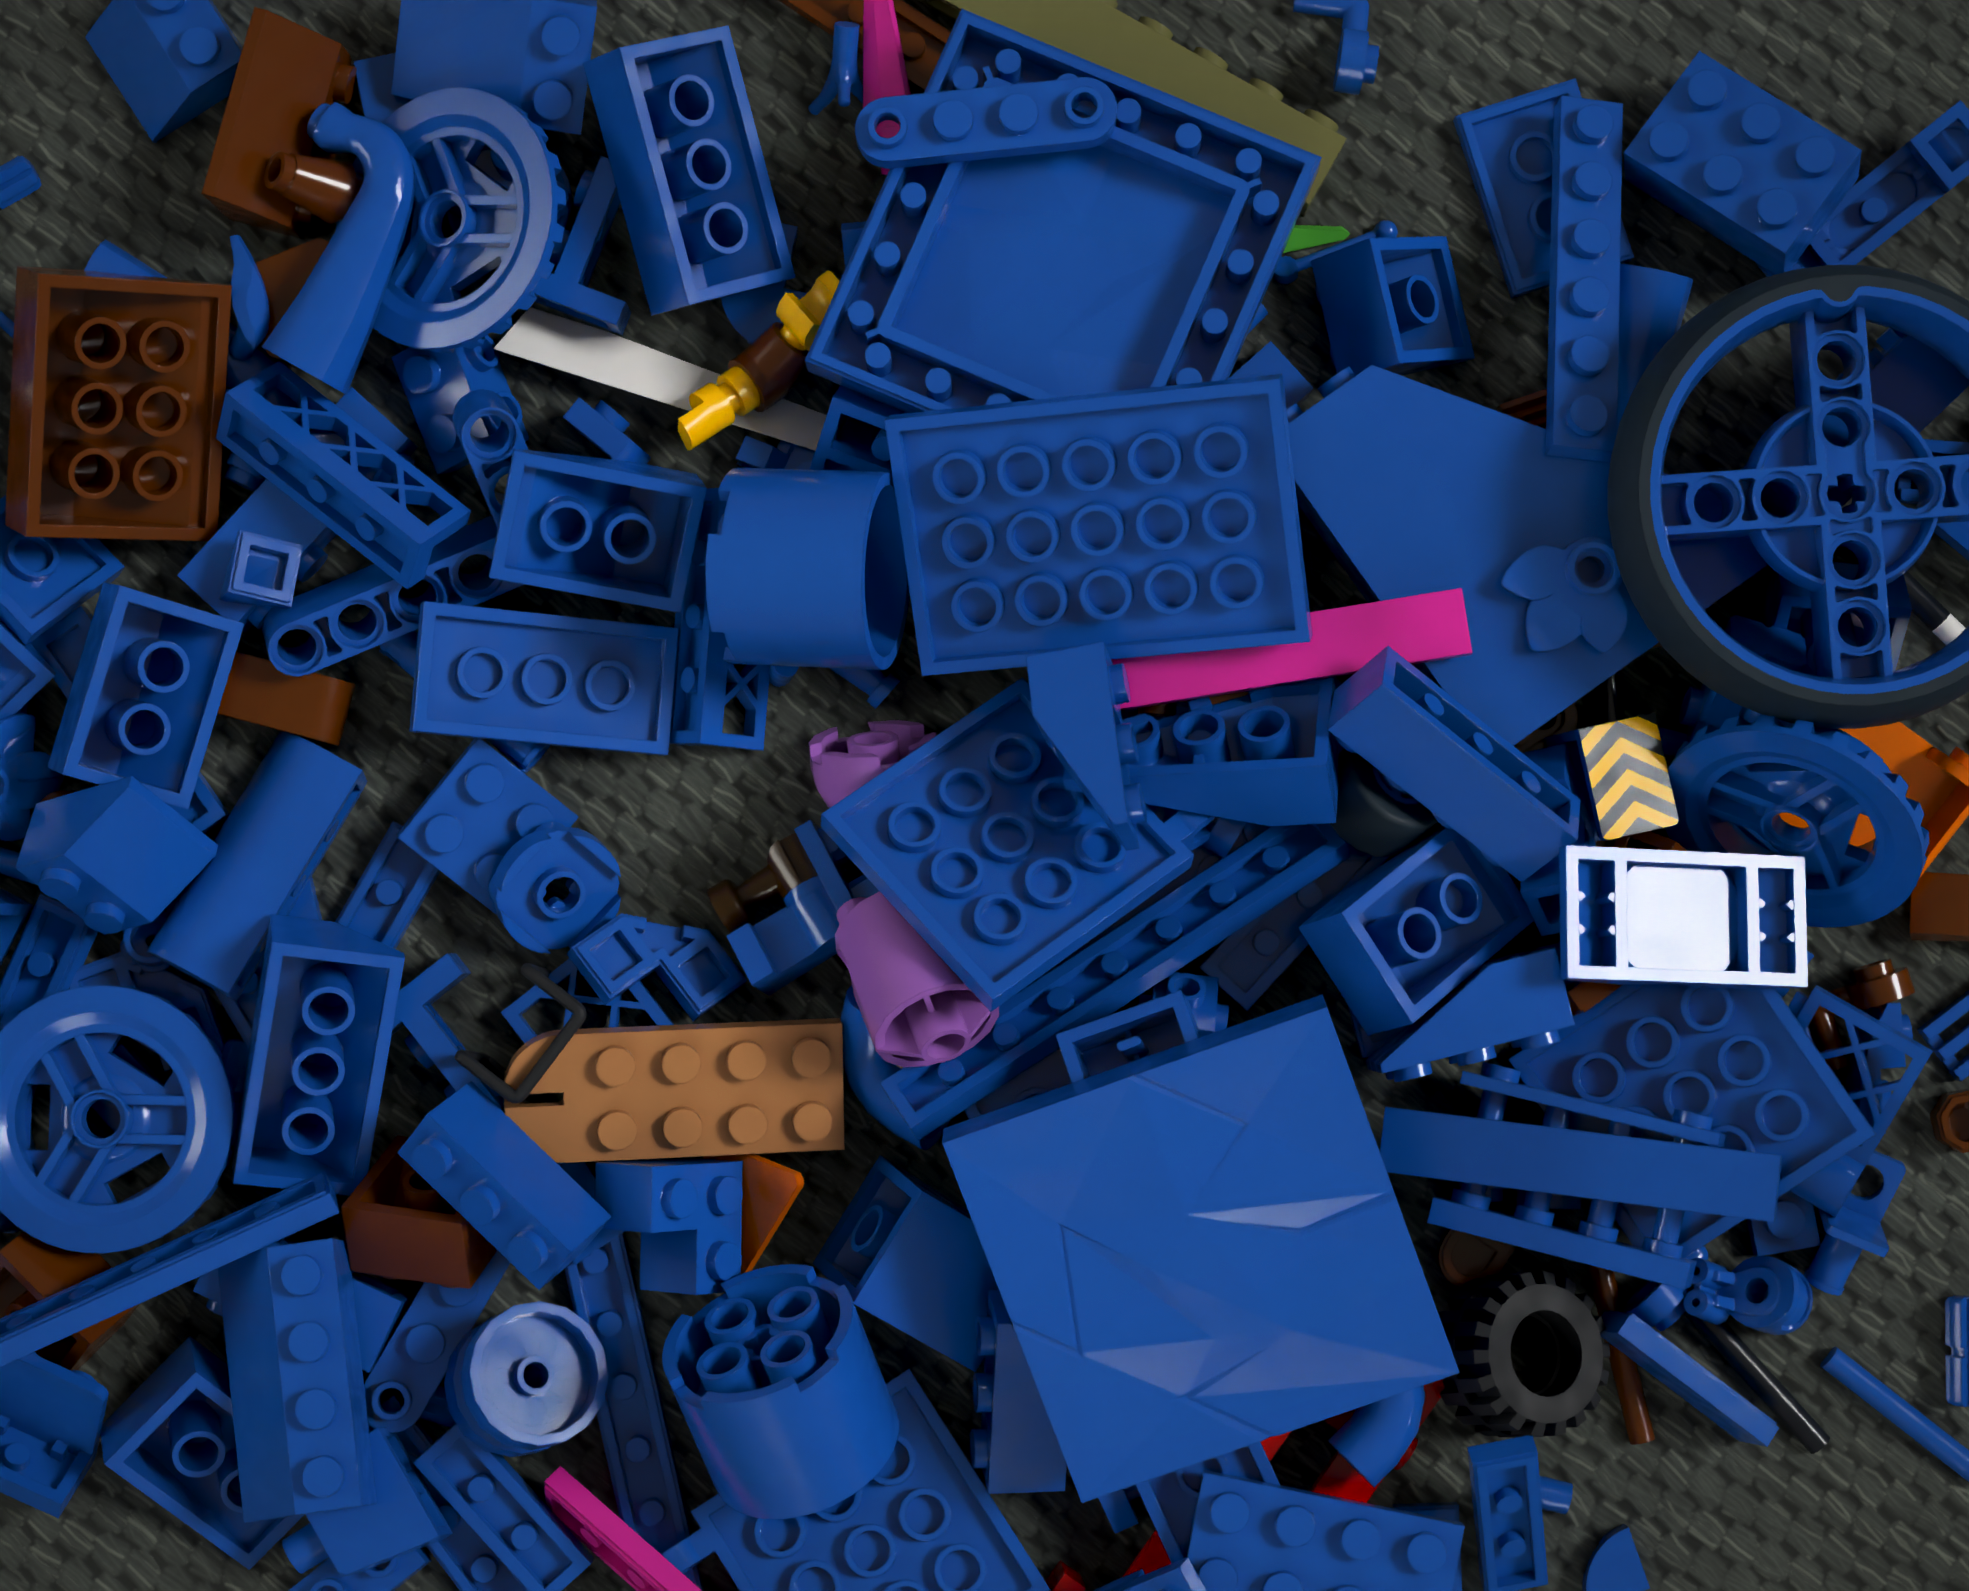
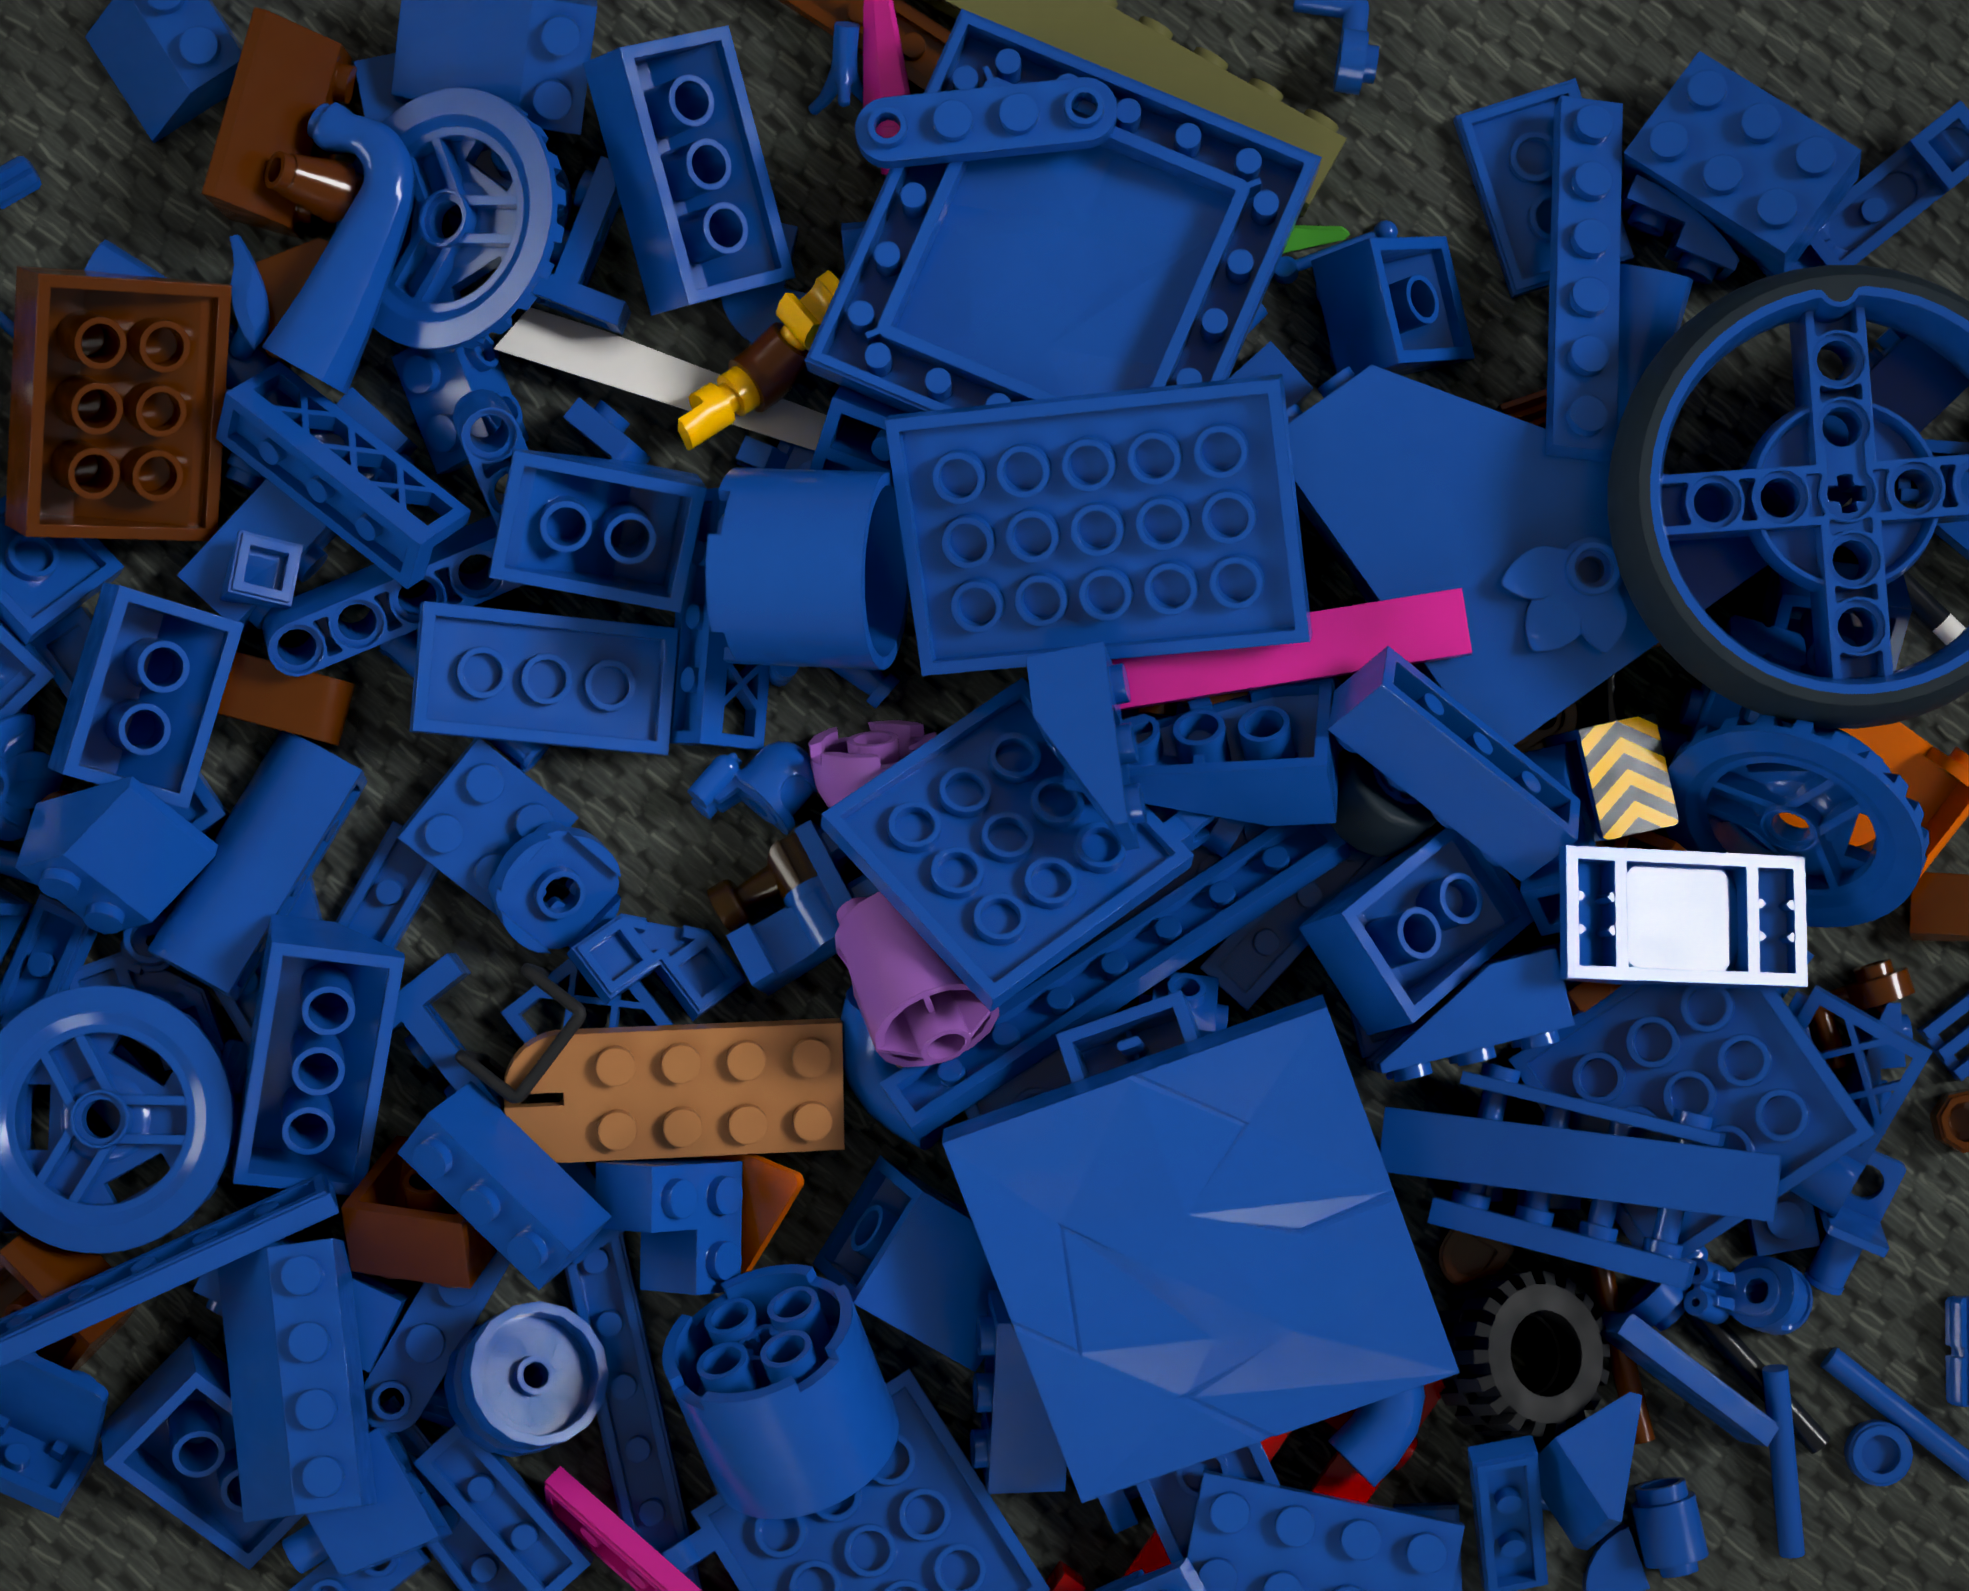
(771, 784): none -> blue piece
(1589, 1470): none -> blue slope
(1669, 1527): none -> blue brick
(1696, 243): none -> blue slope
(1784, 1462): none -> blue bar
(1878, 1452): none -> blue tile

